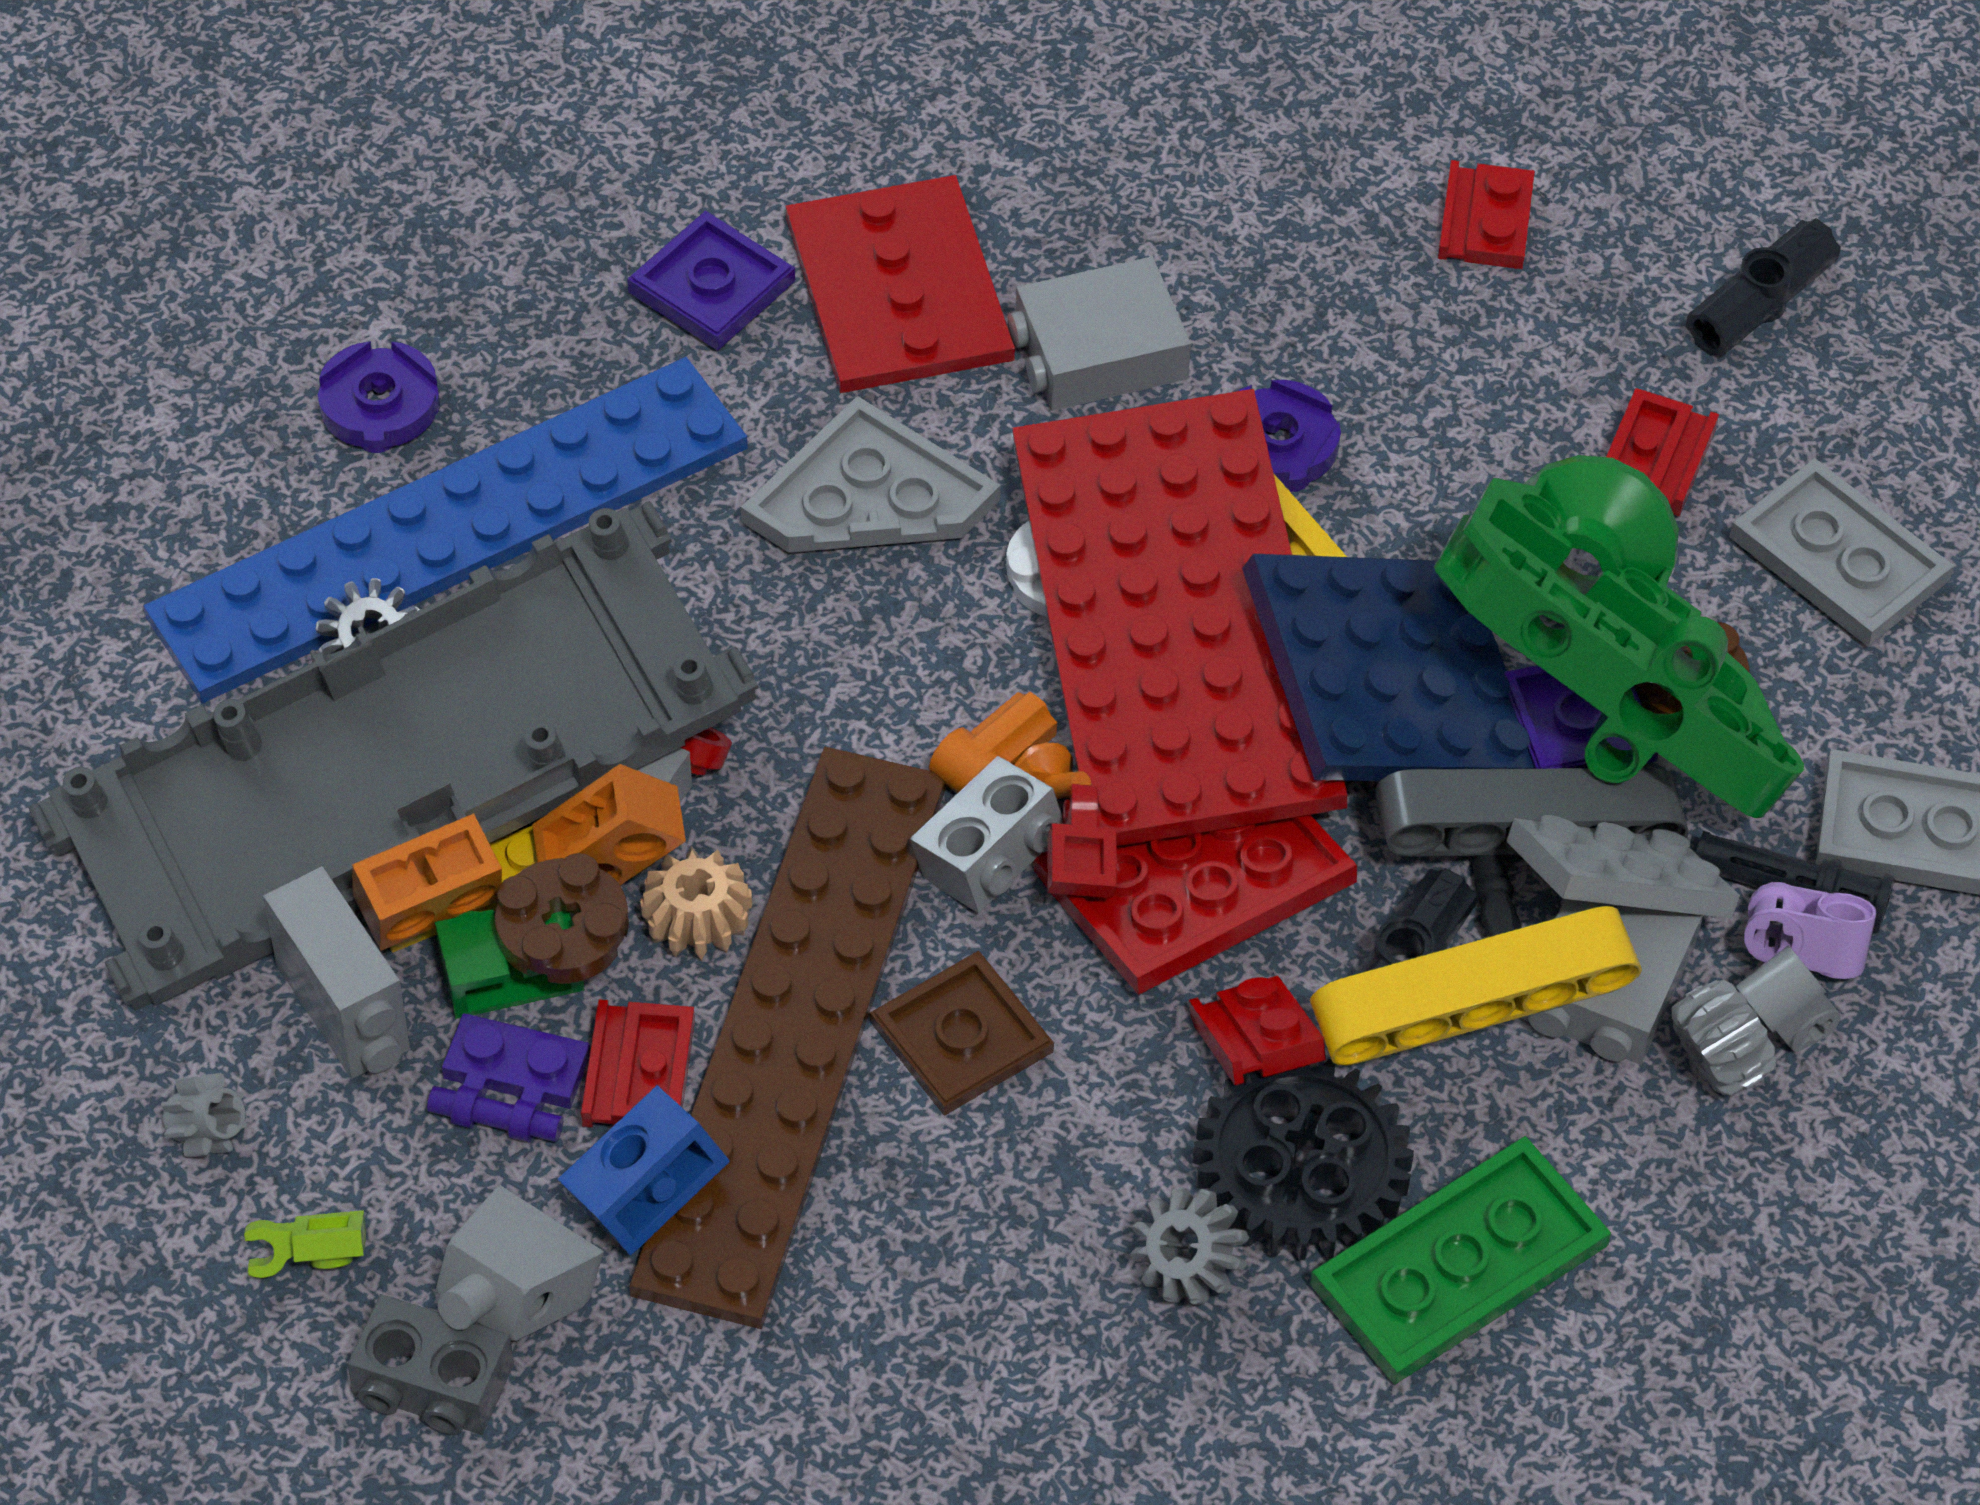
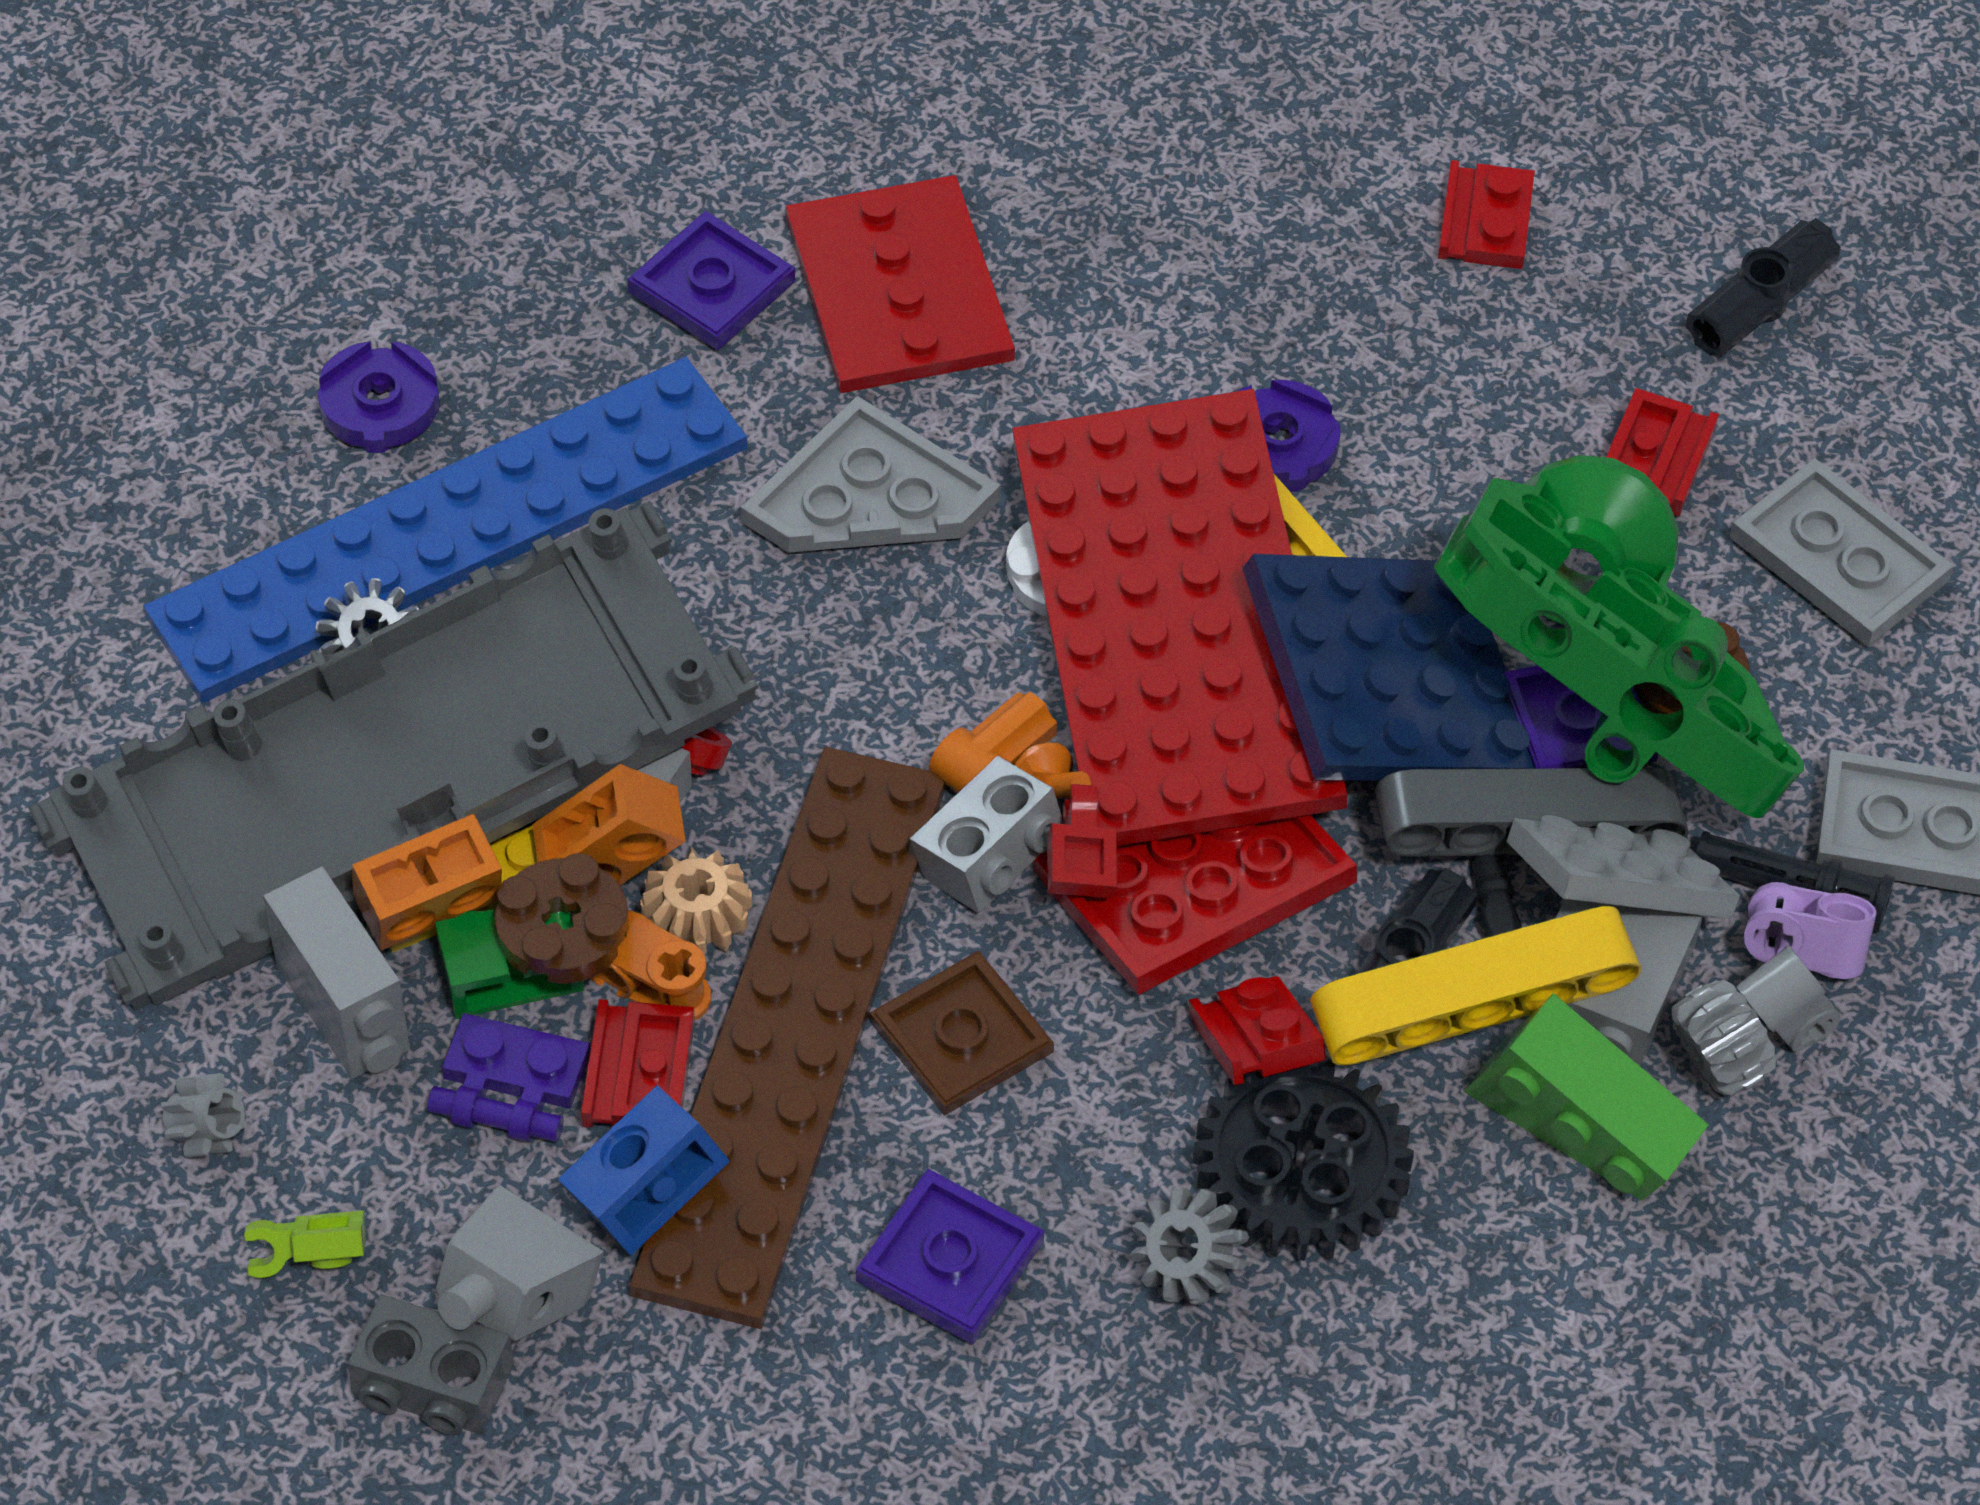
(658, 968): none -> orange piece
(950, 1256): none -> dark purple plate
(1100, 333): light grey brick -> none
(1459, 1259): green plate -> none
(1587, 1100): none -> bright green wedge

